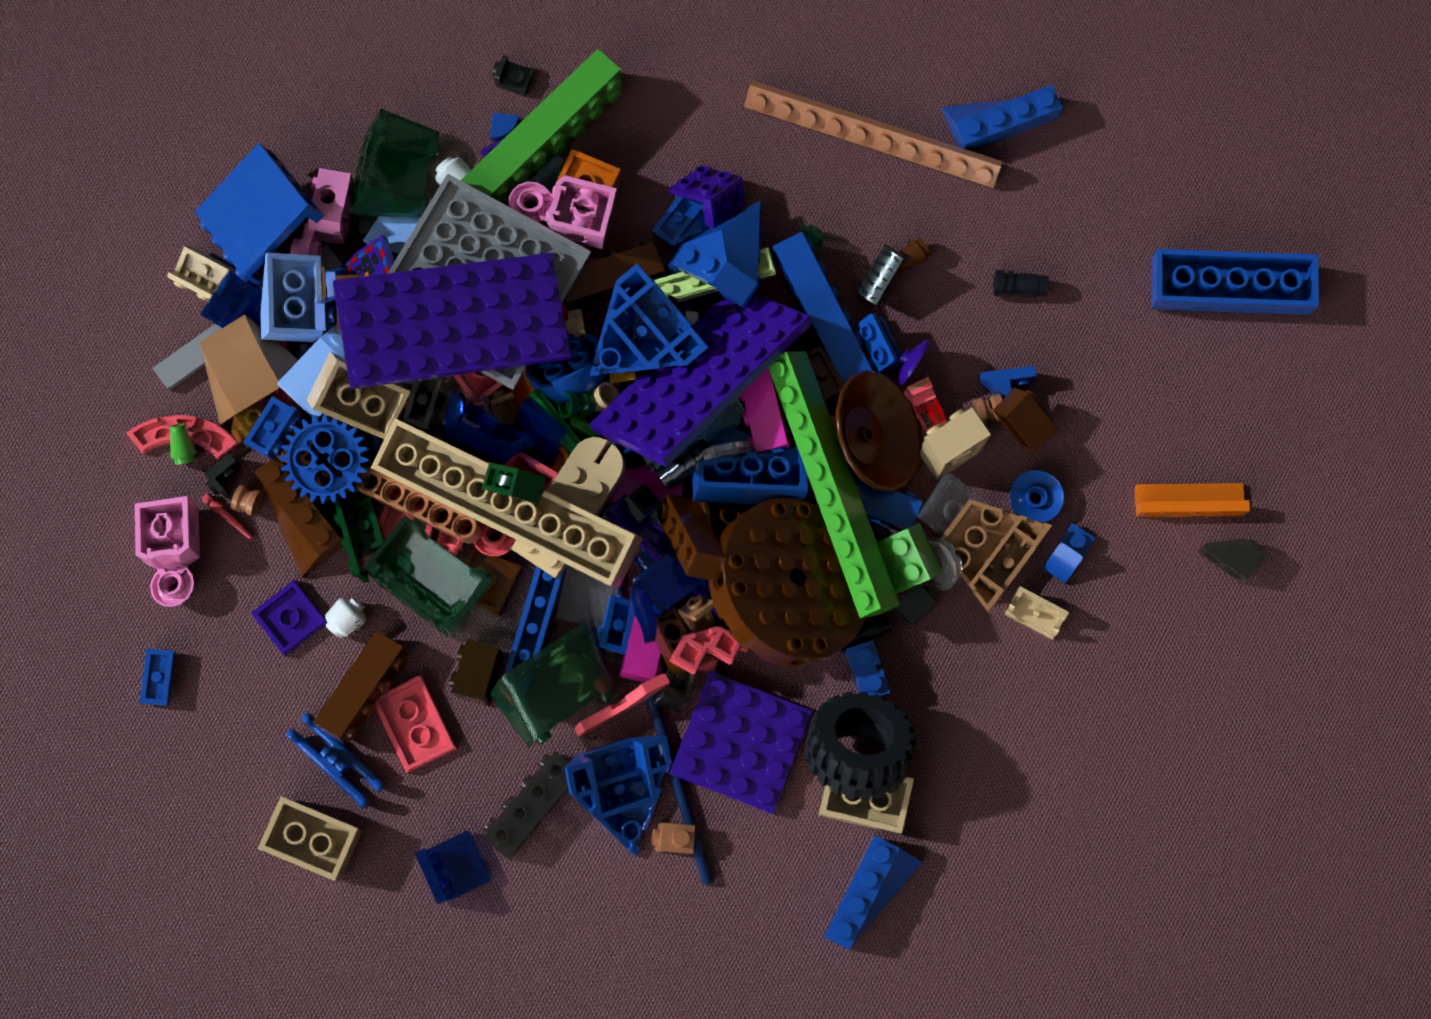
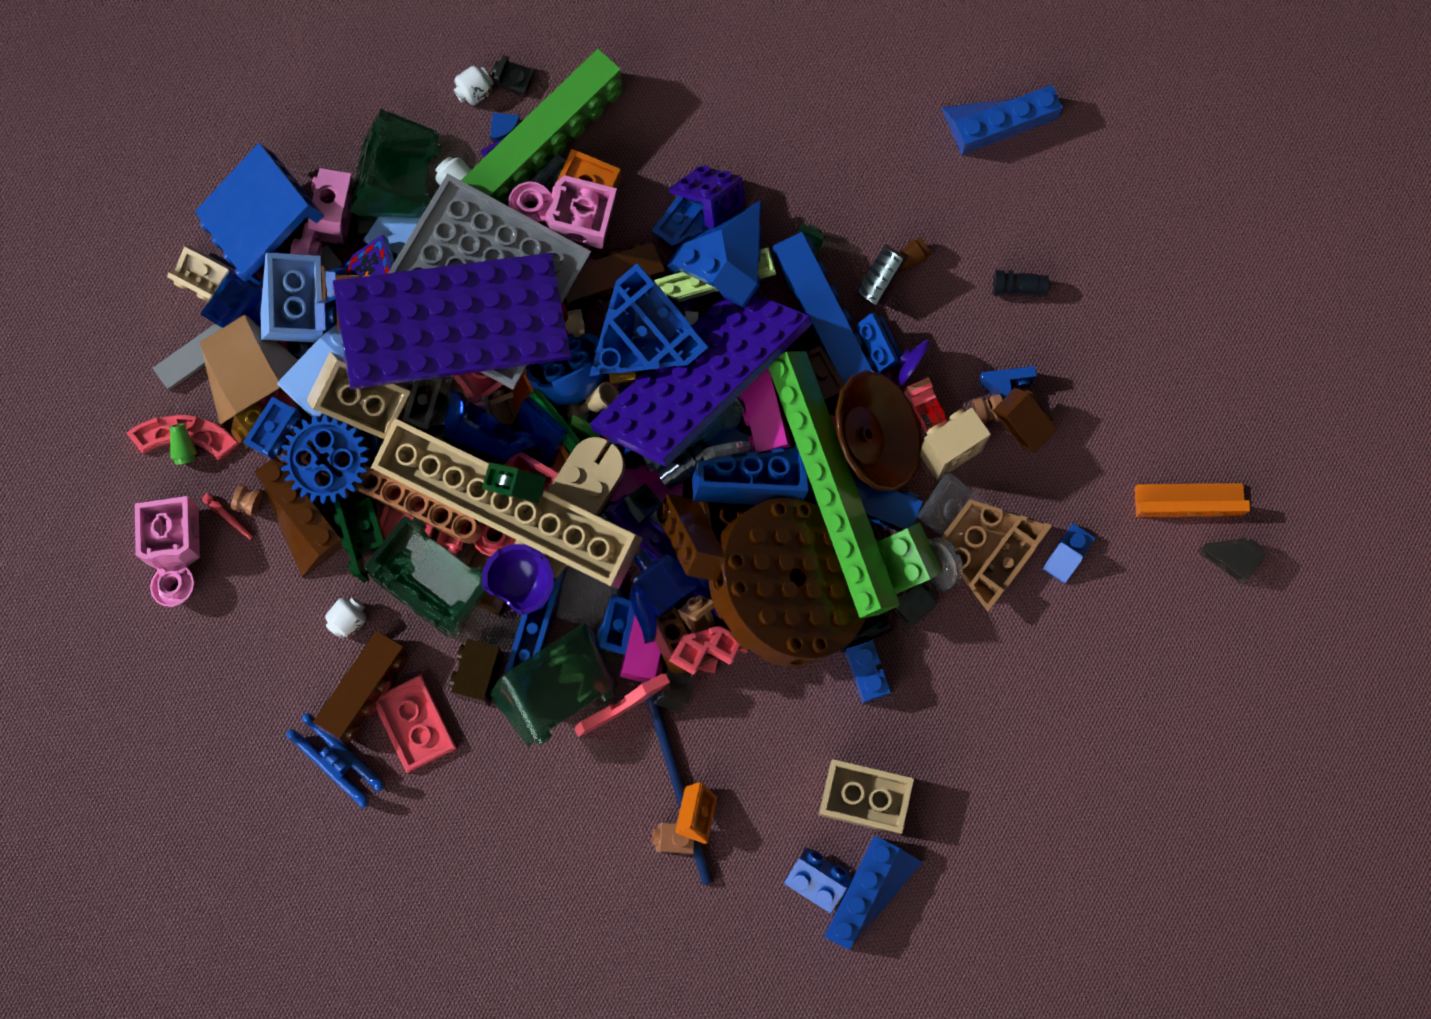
(157, 677): blue plate -> none
(222, 470): pearl dark grey bracket -> none
(289, 617): dark purple tile -> none
(310, 839): tan brick -> none
(453, 868): clear blue bracket -> none
(473, 85): none -> white head
(519, 577): none -> dark purple cylinder
(529, 807): clear smoke brick -> none
(579, 404): dark green wheel -> none
(621, 784): blue wedge -> none
(696, 813): none -> orange slope
(740, 742): dark purple plate -> none
(818, 879): none -> bracket
(854, 772): black tyre -> none
(873, 134): nougat plate -> none
(1036, 613): tan hinge -> none
(1044, 486): blue dish -> none
(1234, 281): blue brick -> none

